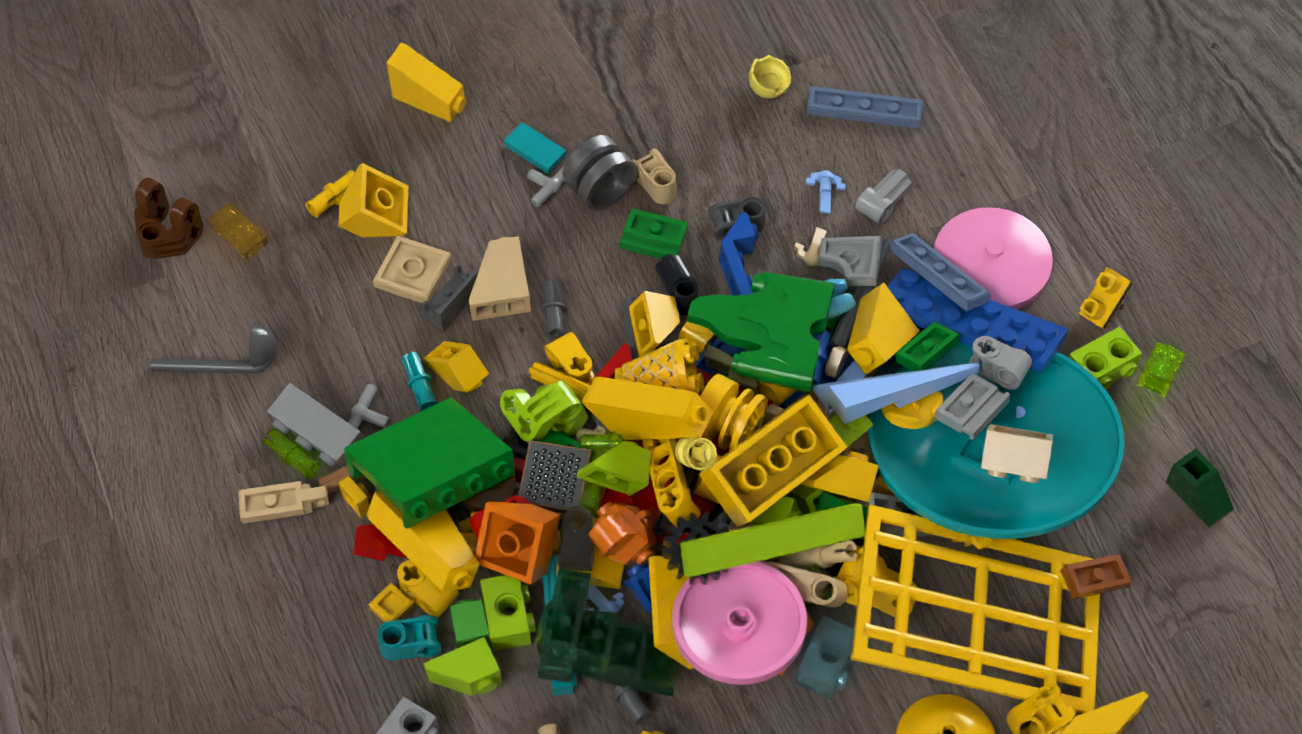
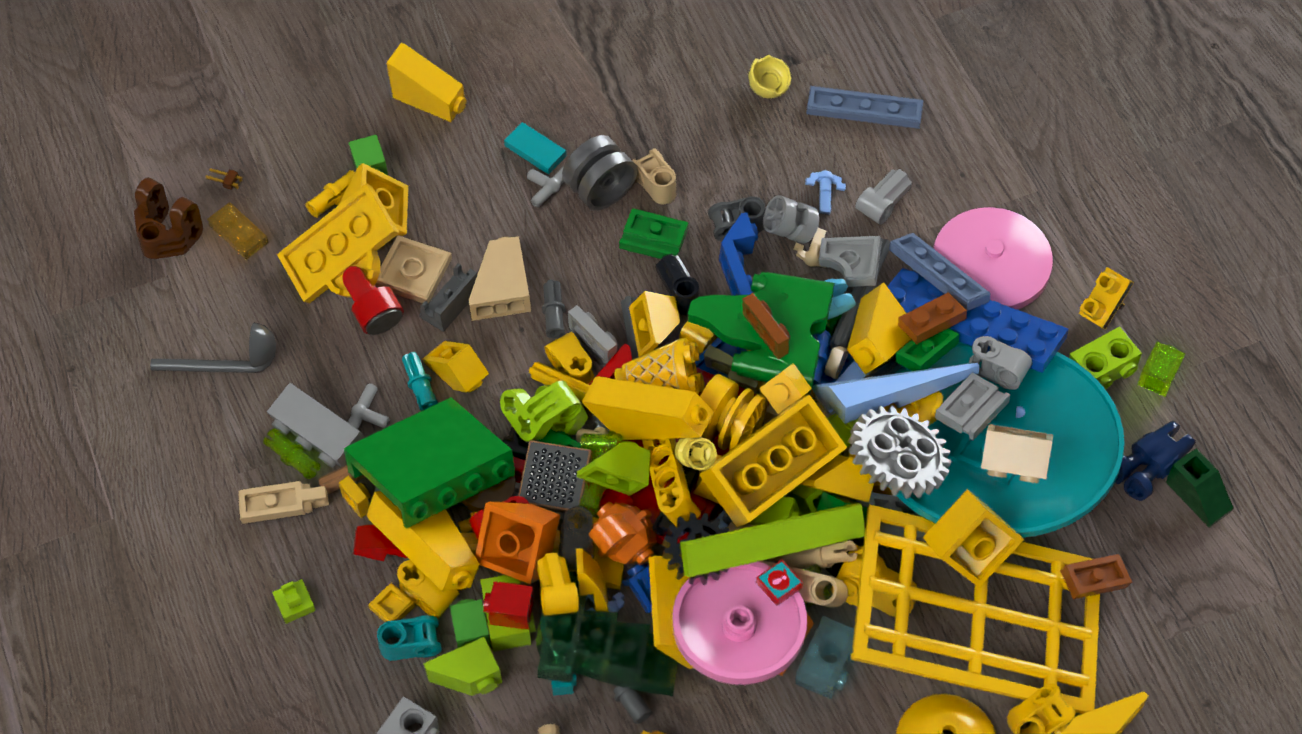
(230, 178): none -> piece
(293, 601): none -> lime tile
(344, 257): none -> yellow plate
(369, 152): none -> bright green brick
(509, 605): none -> red brick
(556, 591): none -> yellow piece
(591, 580): none -> yellow slope
(593, 339): none -> light grey plate
(761, 319): none -> dark orange plate
(779, 582): none -> tile
(785, 388): none -> yellow brick
(791, 219): none -> light grey wheel
(899, 452): none -> light grey gear
(932, 318): none -> dark orange plate
(972, 538): none -> yellow slope
(1158, 453): none -> dark blue piece

